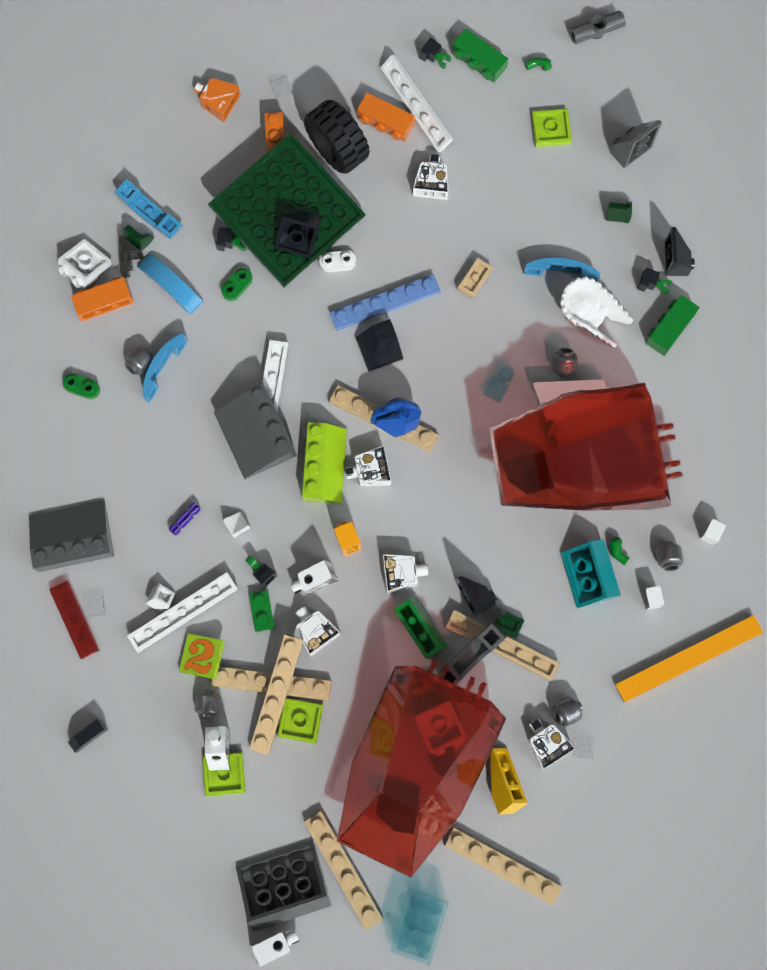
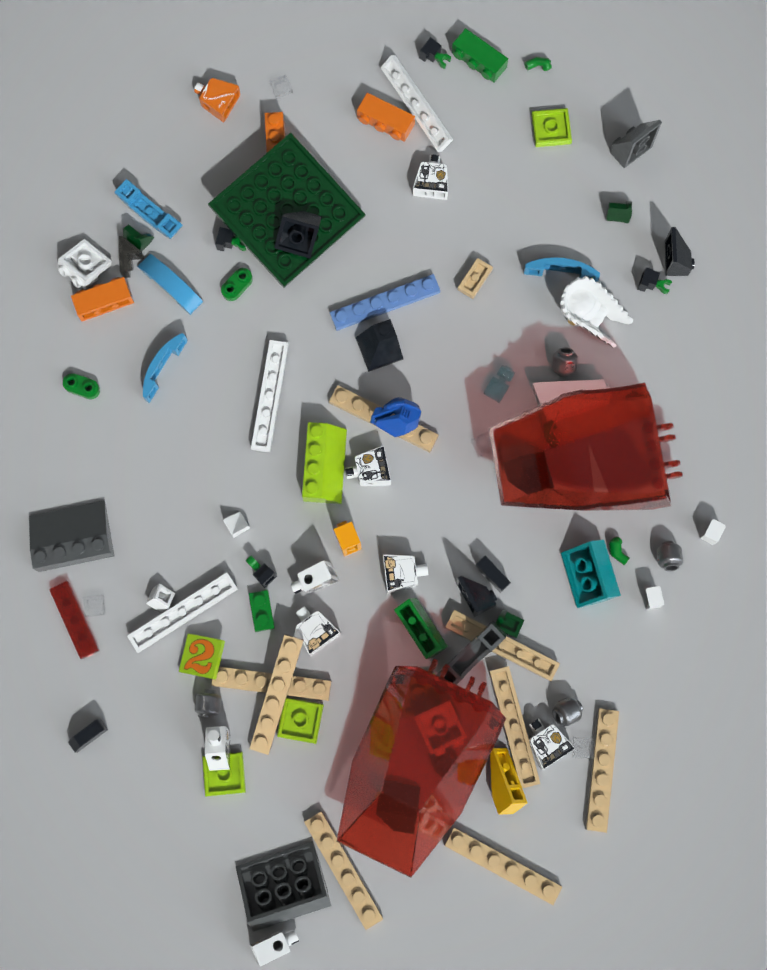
(138, 361): flat silver head -> none
(184, 519): dark purple axle -> none
(254, 432): dark grey slope -> none
(336, 136): black tyre -> none
(337, 263): white plate -> none
(419, 926): clear light blue brick -> none
(493, 574): none -> black piece
(514, 727): none -> tan plate
(602, 770): none -> tan plate
(606, 23): dark grey piece -> none
(671, 324): green brick -> none
(688, 658): light orange tile -> none

